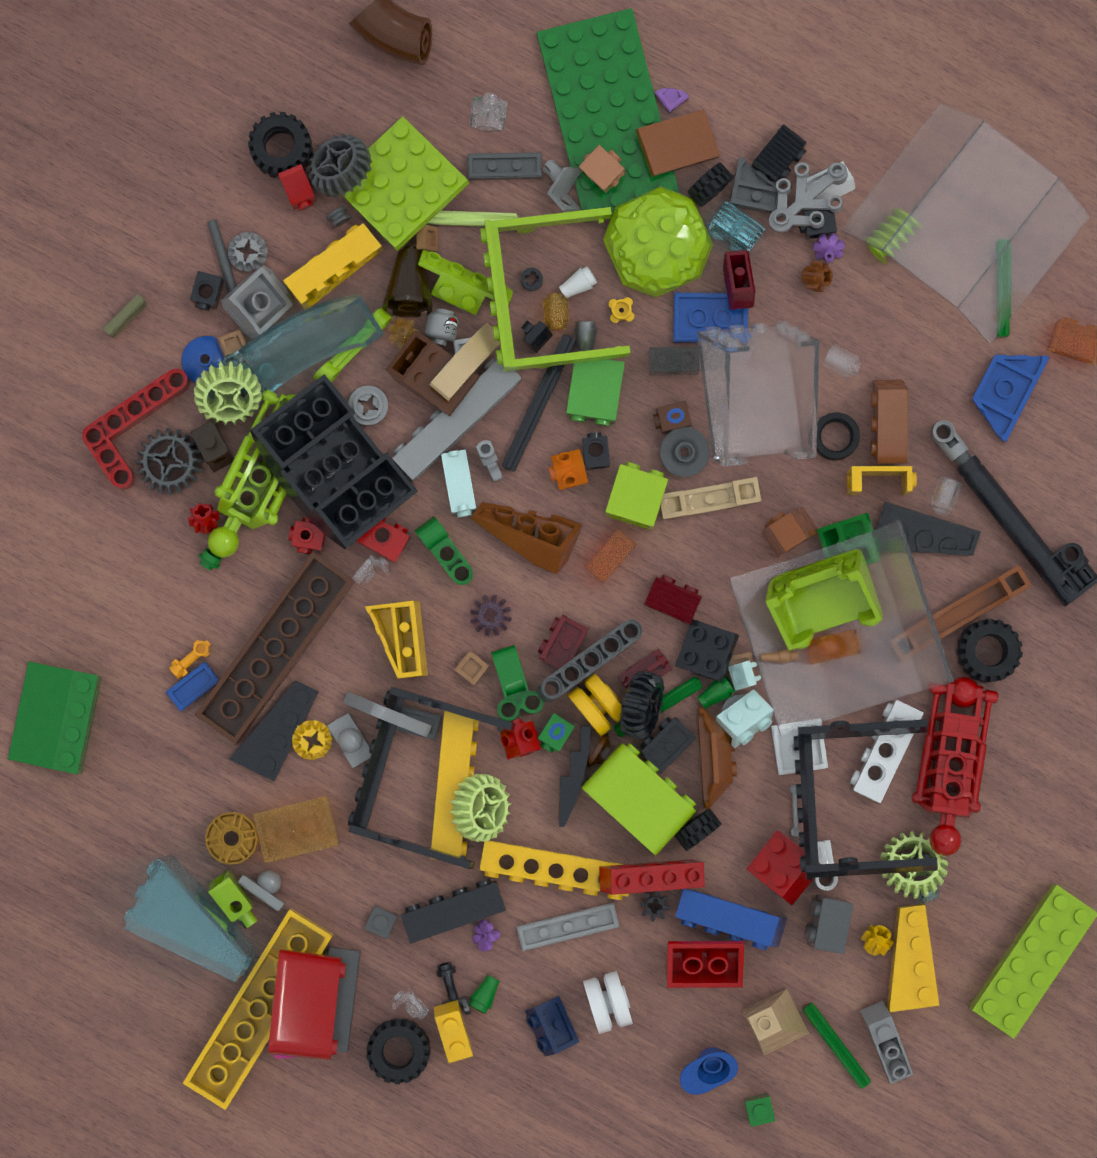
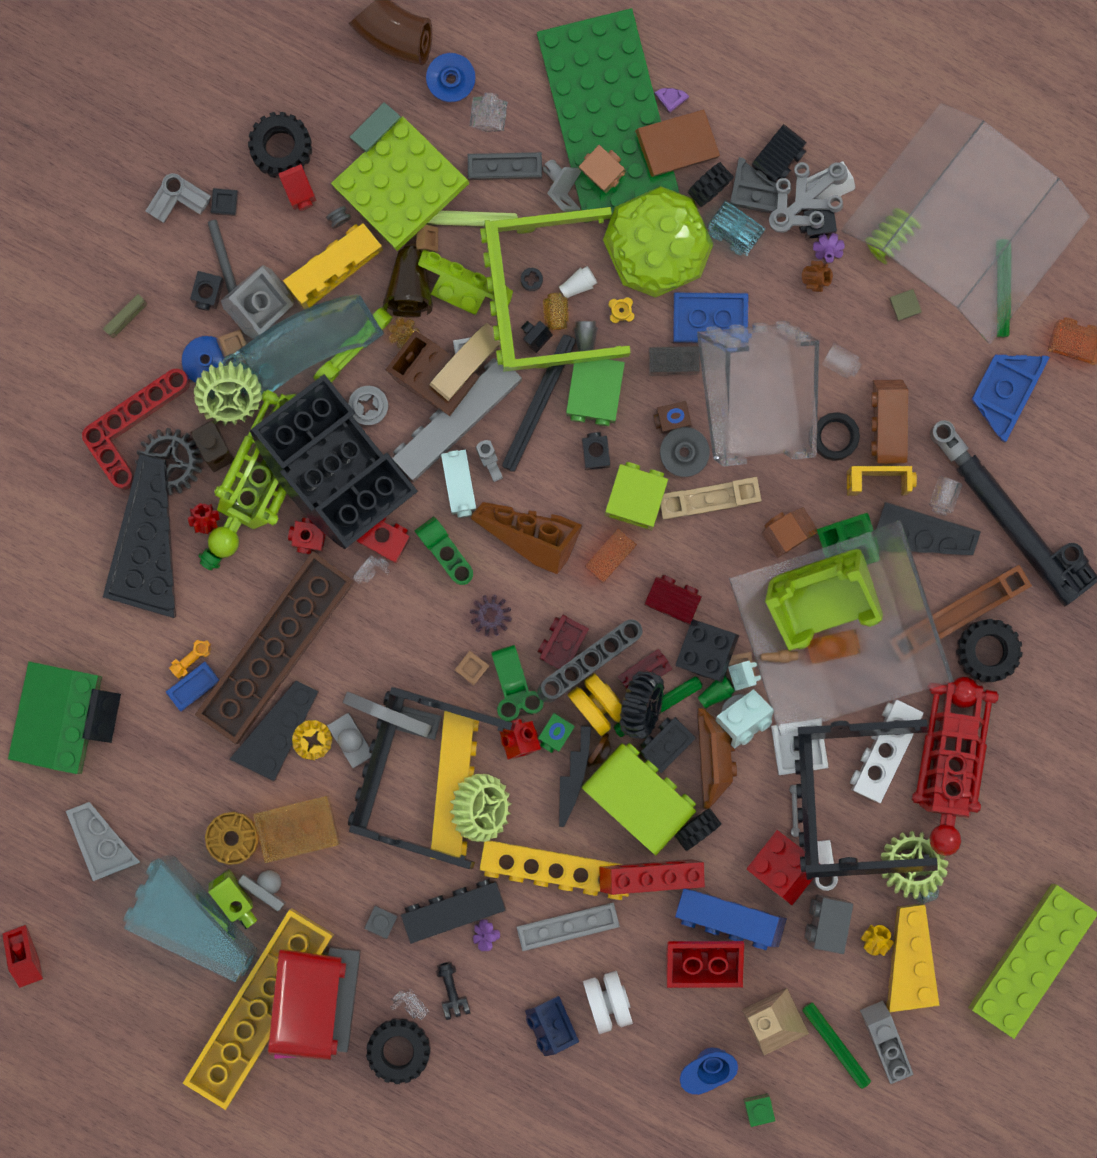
(22, 956): none -> red slope
(99, 843): none -> light grey wing
(101, 716): none -> black bracket
(143, 553): none -> black wing
(188, 194): none -> light grey piece
(224, 202): none -> black tile
(254, 260): light grey gear -> none
(339, 165): dark grey gear -> none
(375, 127): none -> sand green slope
(402, 636): yellow wedge -> none
(442, 327): light grey head -> none
(450, 65): none -> blue dish
(453, 1031): yellow brick -> none
(484, 995): green cone -> none
(568, 469): orange brick -> none
(658, 911): black gear -> none
(739, 279): dark red brick -> none
(905, 305): none -> olive tile

